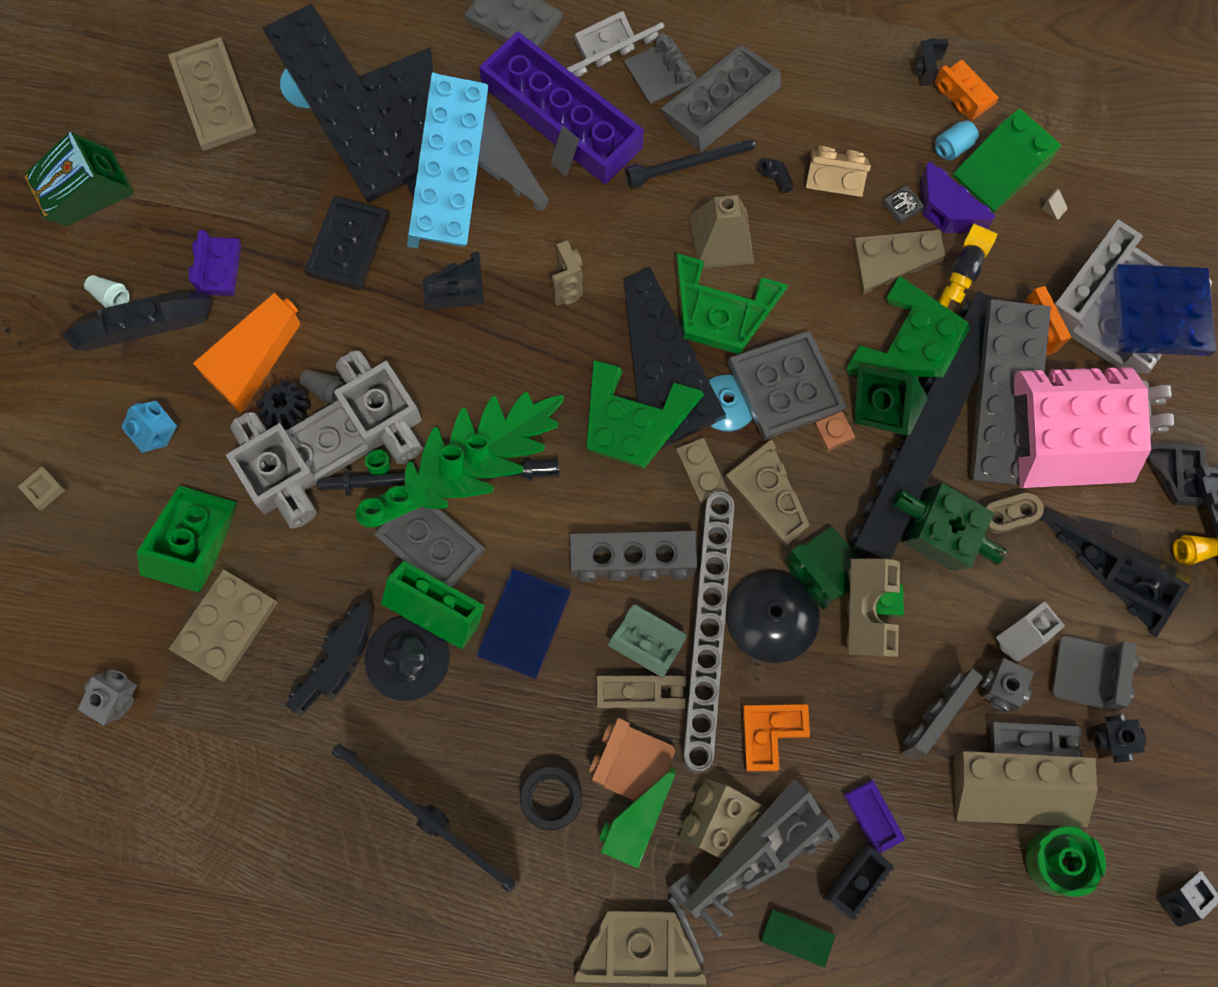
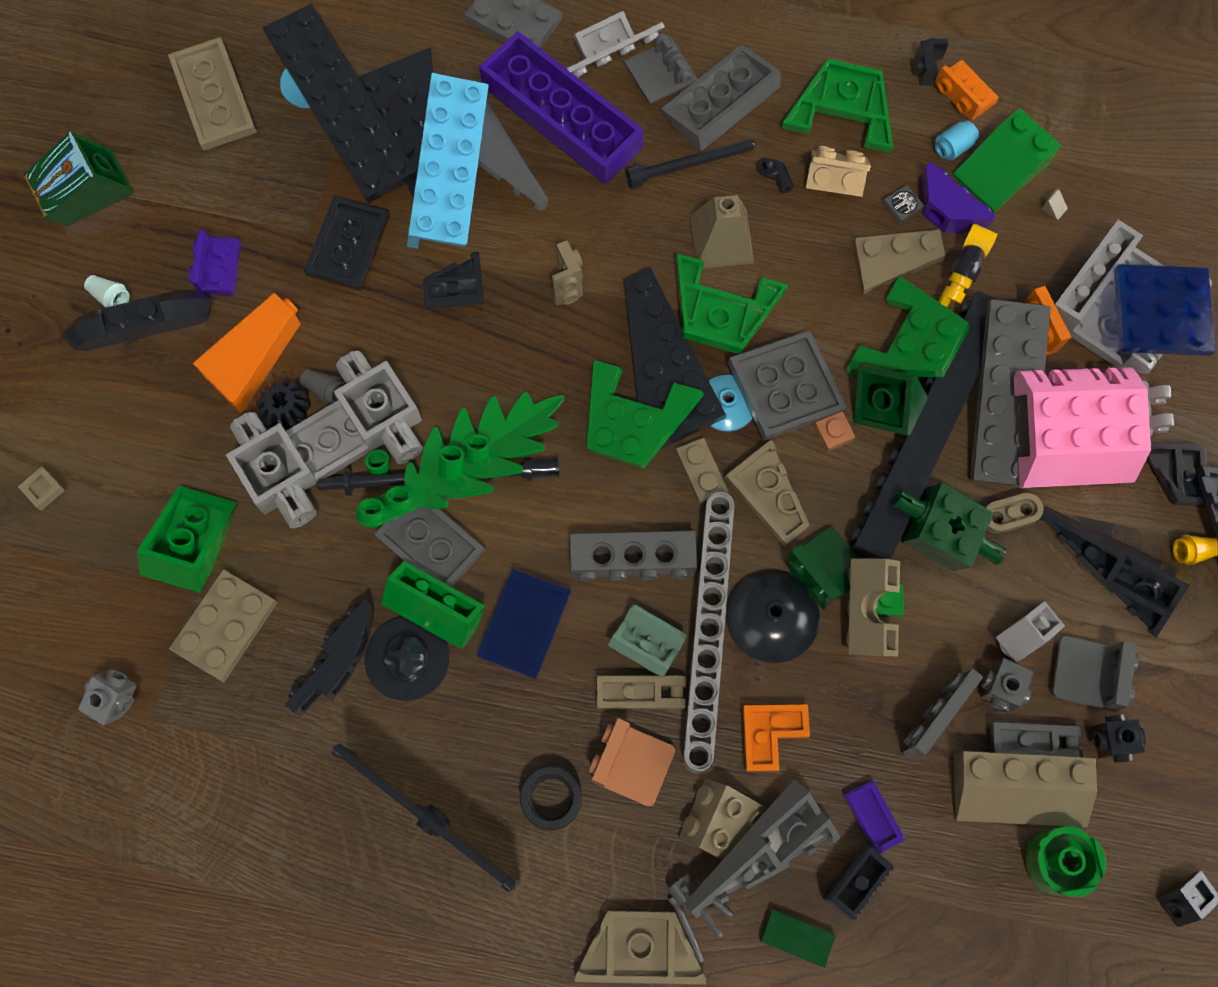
(148, 426): dark azure brick -> none
(564, 151): dark grey sticker -> none
(633, 826): green slope -> none
(848, 93): none -> green wing

